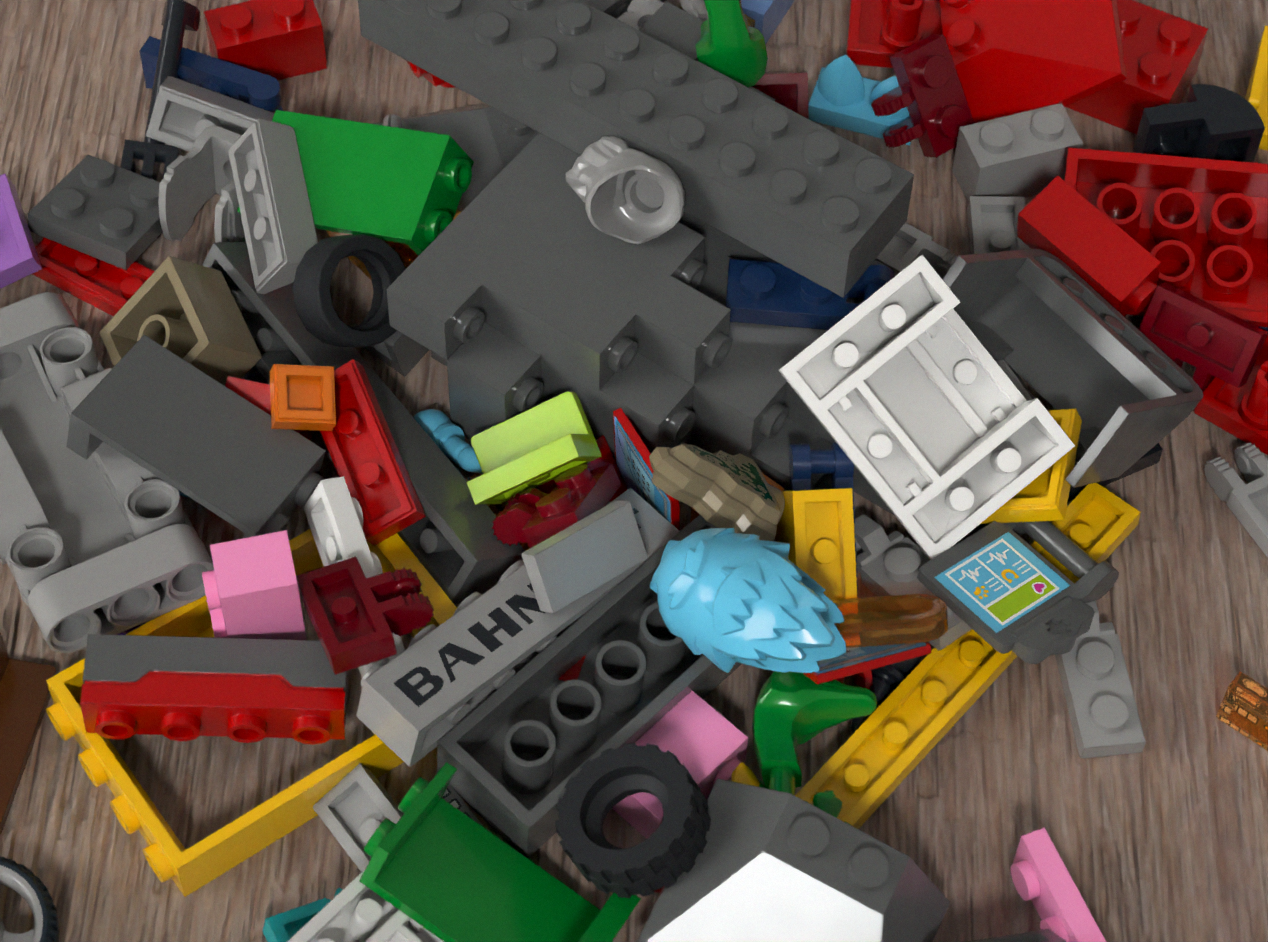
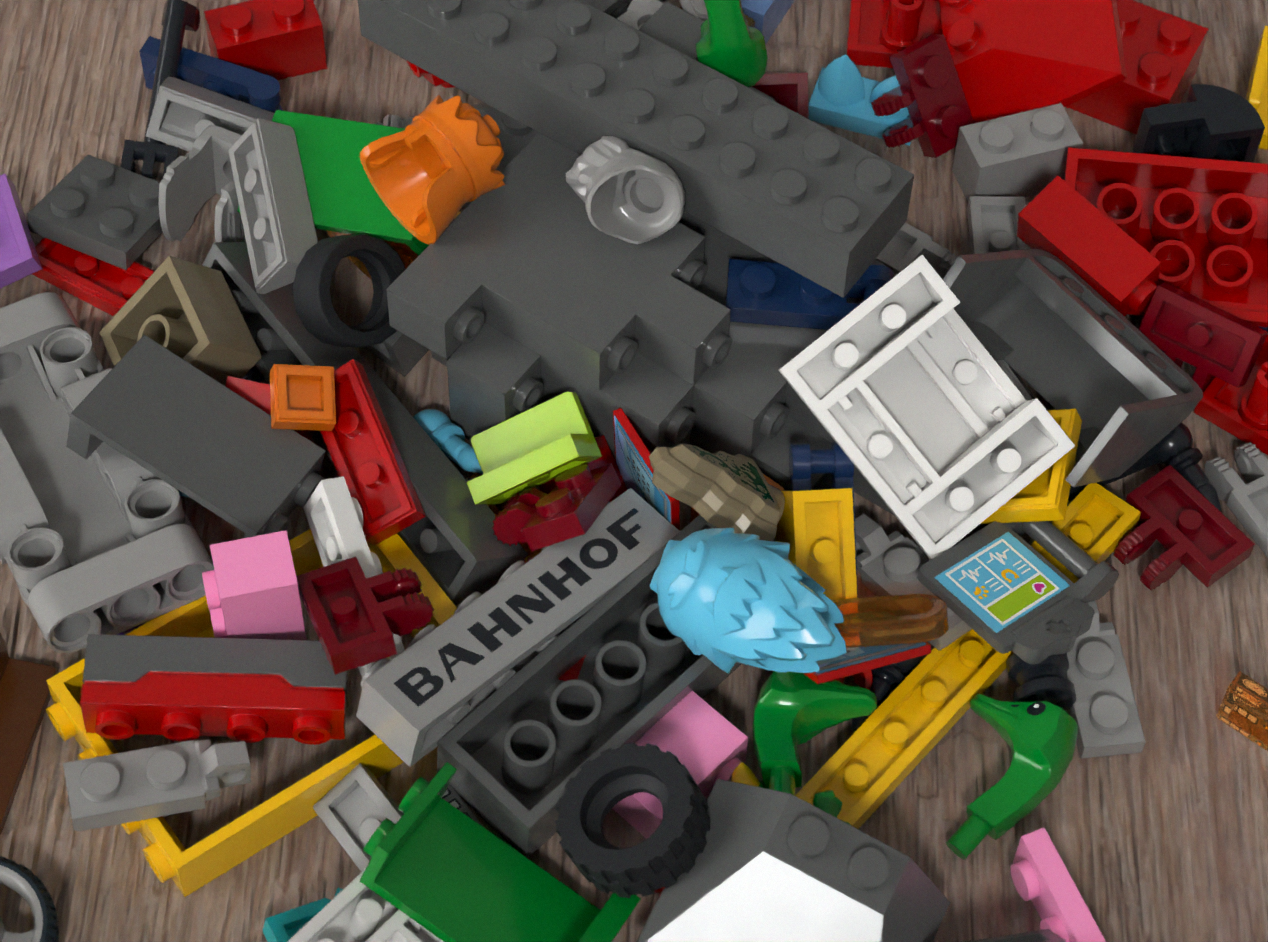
(152, 781): none -> light grey hinge
(435, 166): none -> orange hat
(584, 556): light grey tile -> none
(1041, 749): none -> green animal
(1042, 681): none -> black wheel
(1179, 454): none -> black bar
(1187, 527): none -> dark red hinge

